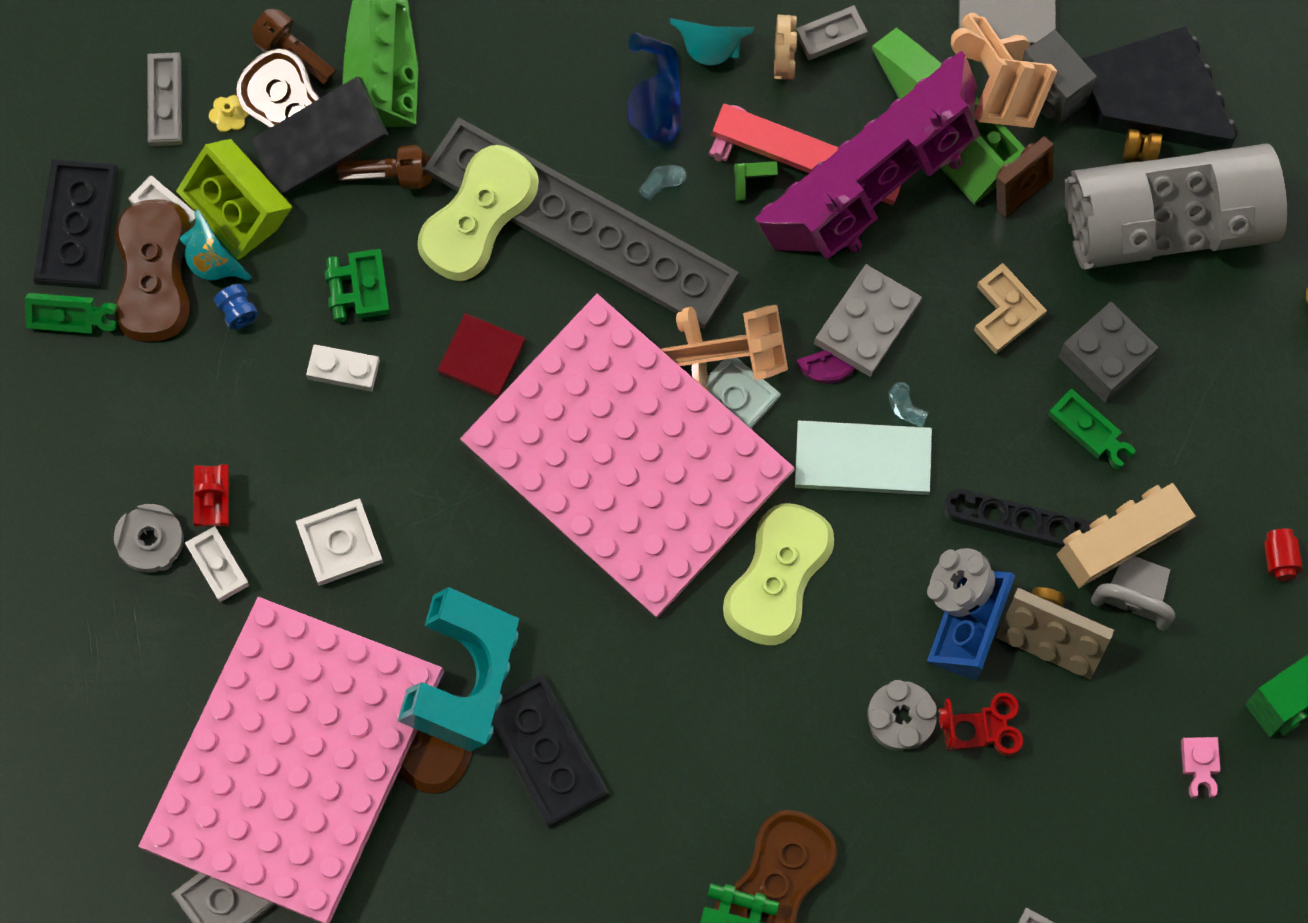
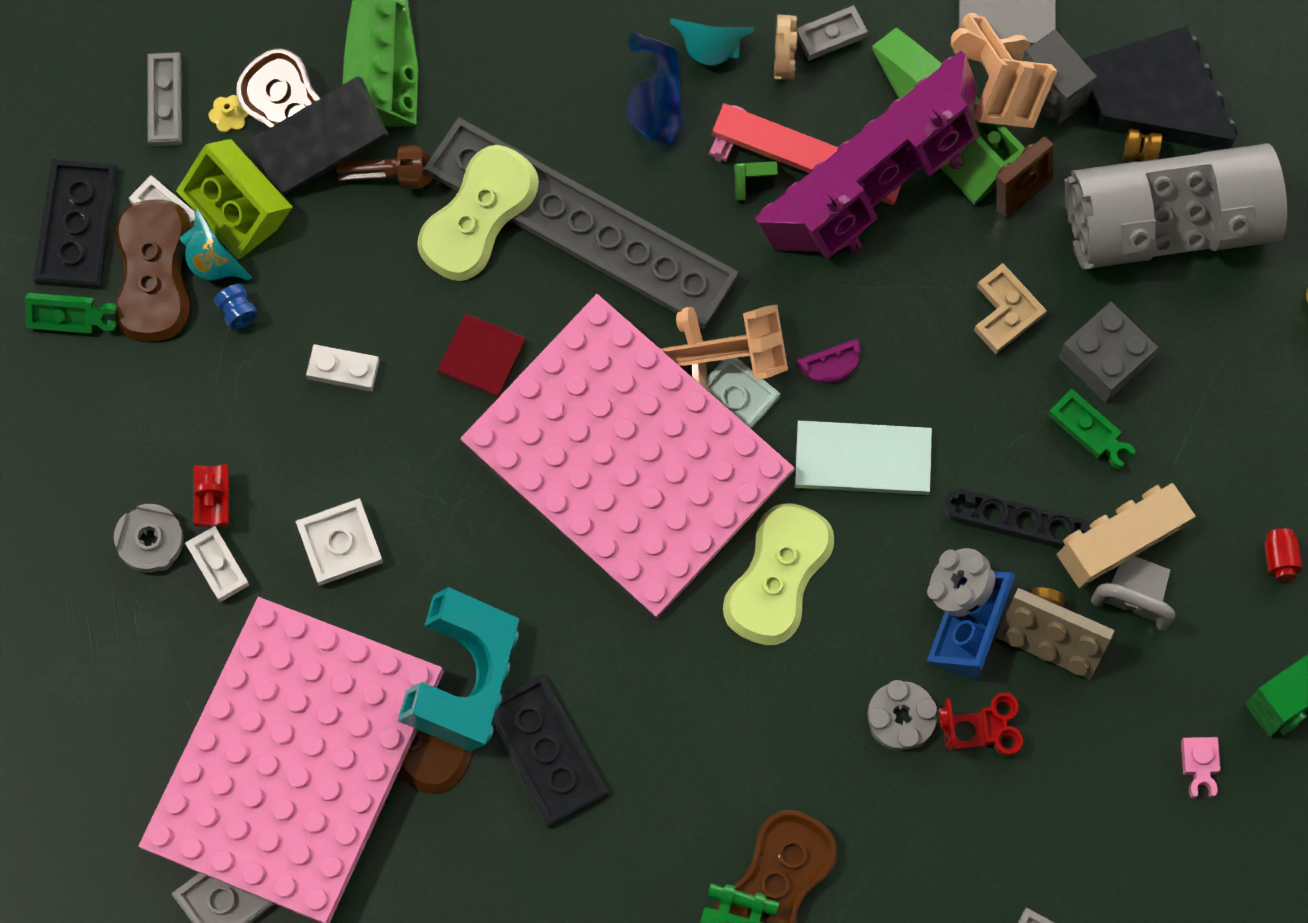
(281, 38): reddish brown piece -> none
(368, 285): green plate -> none
(662, 177): clear light blue arm -> none
(867, 320): light grey plate -> none
(902, 405): clear light blue arm -> none

